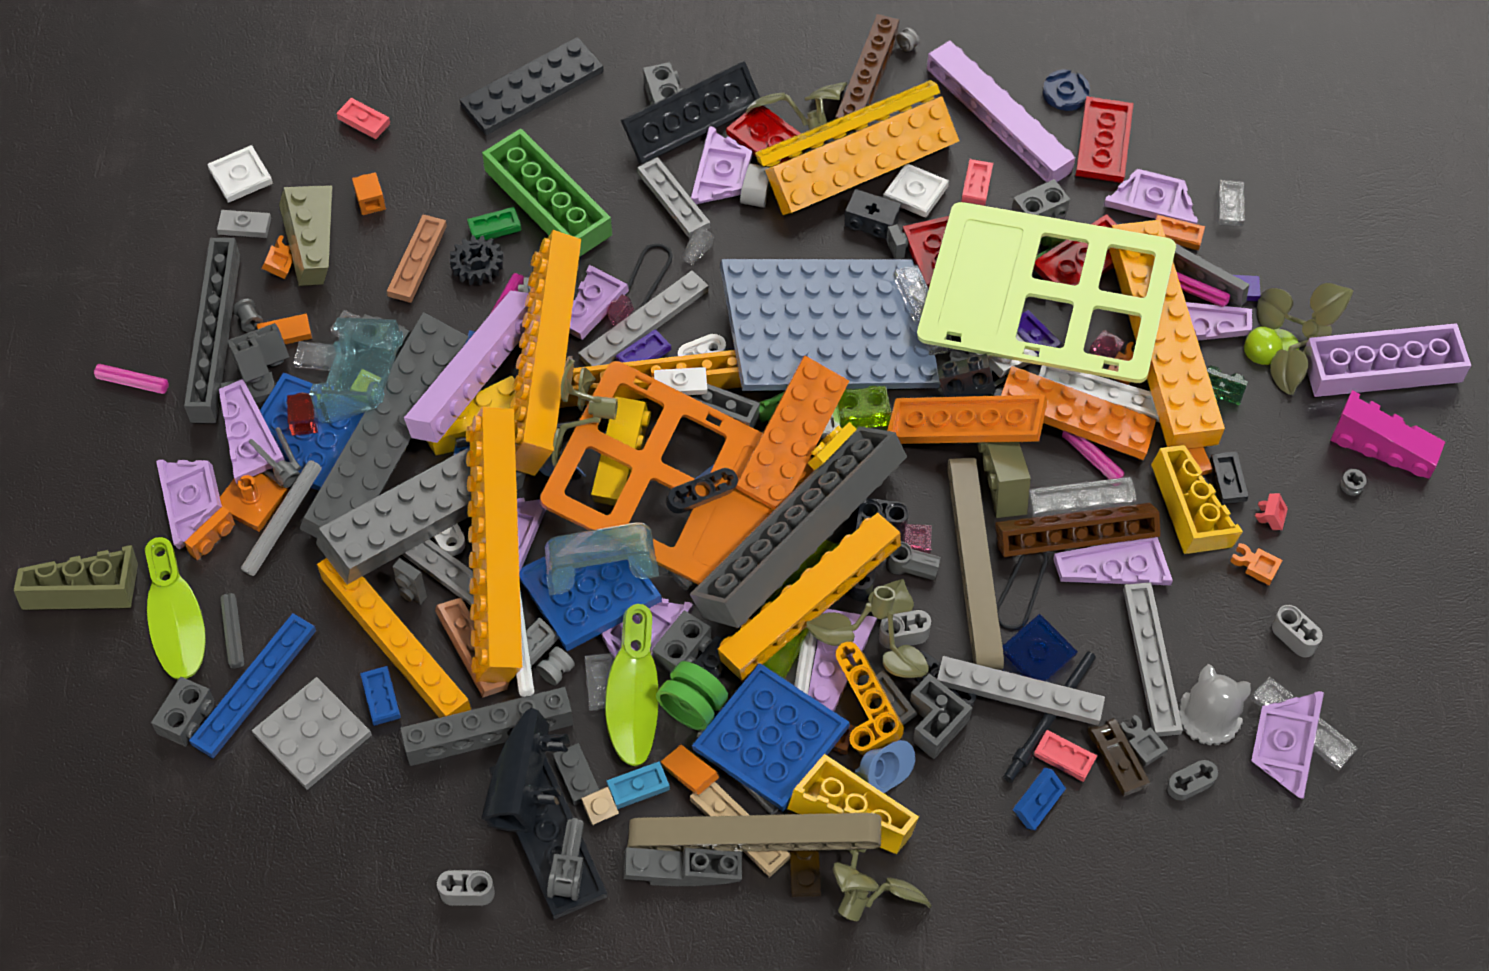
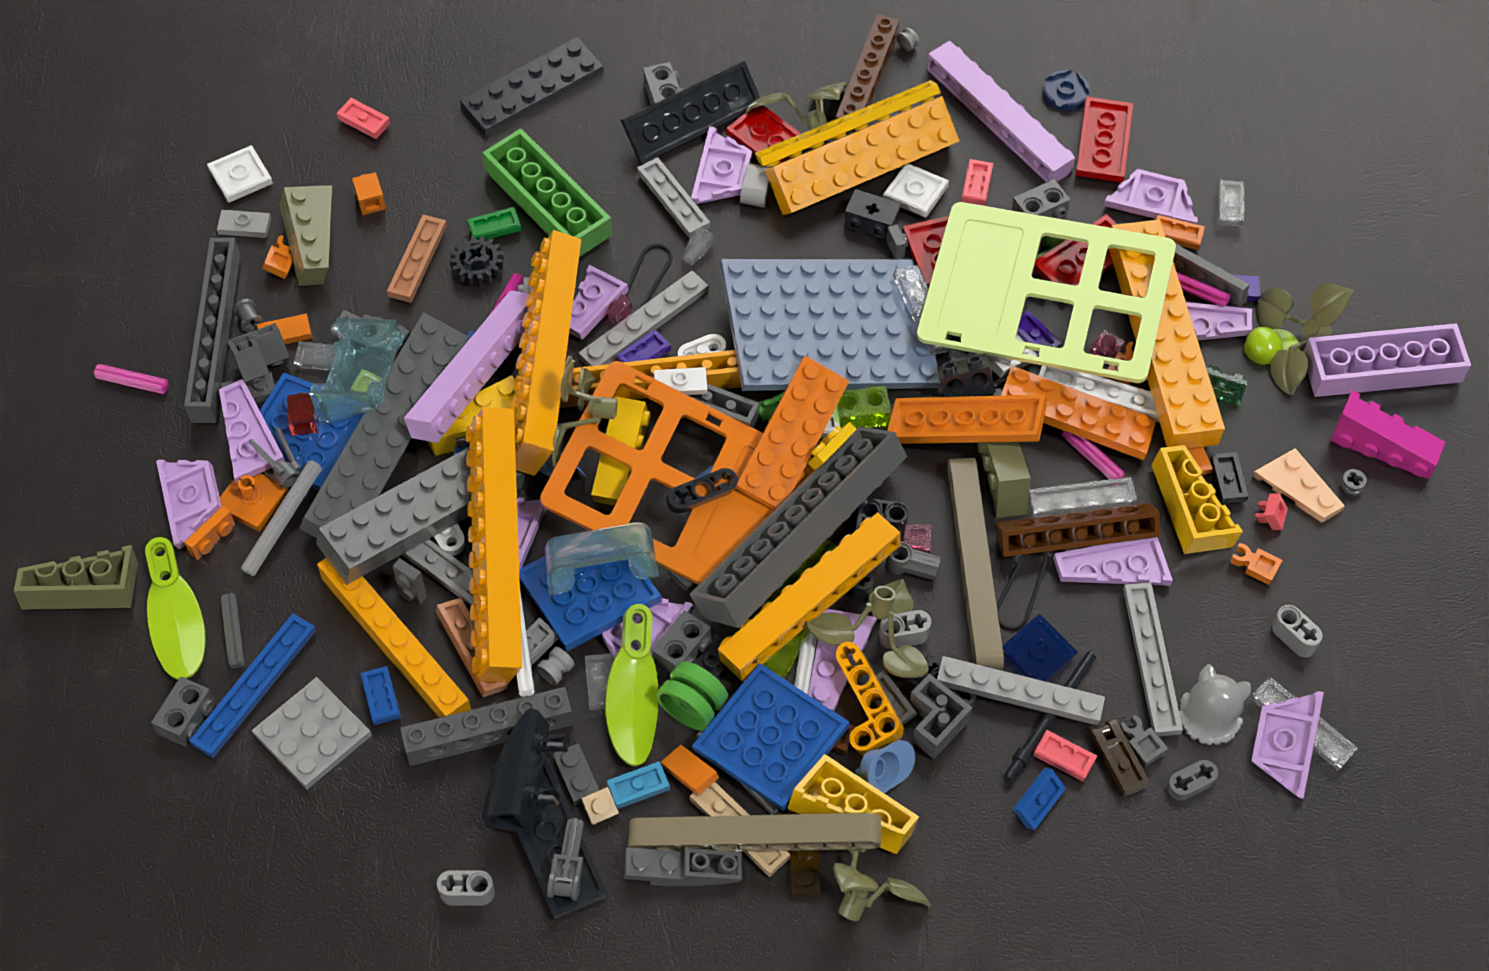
(1300, 482): none -> light nougat wing

